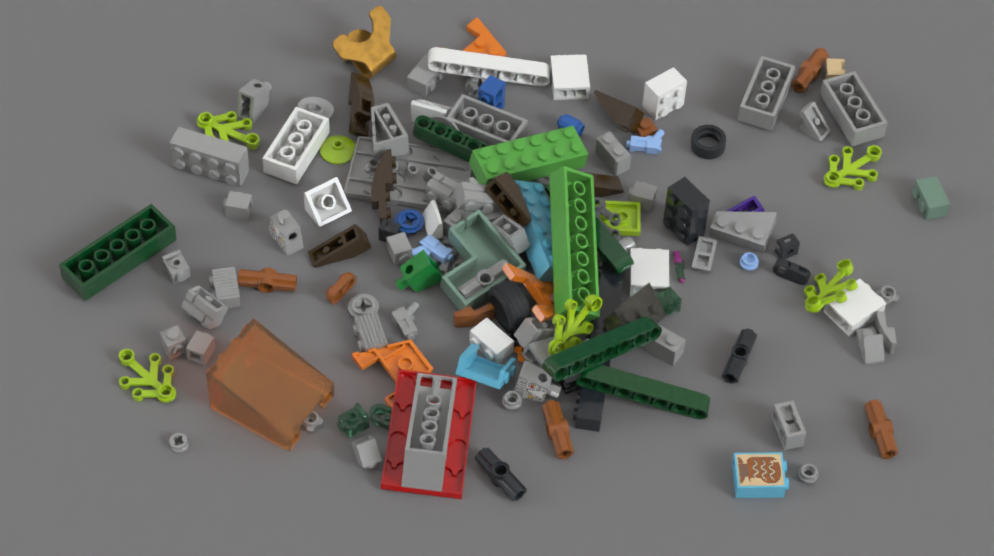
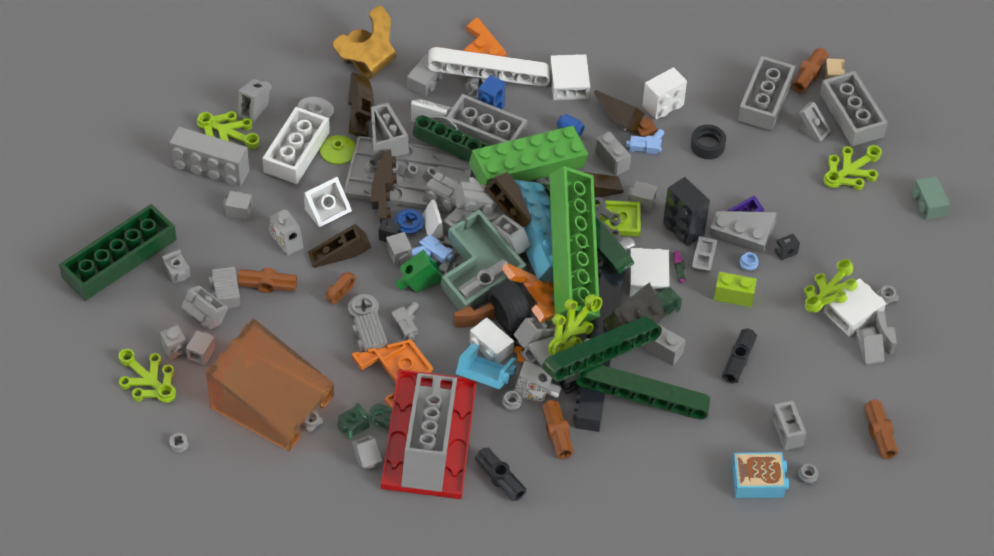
(735, 289): none -> lime brick
(793, 272): black piece -> none

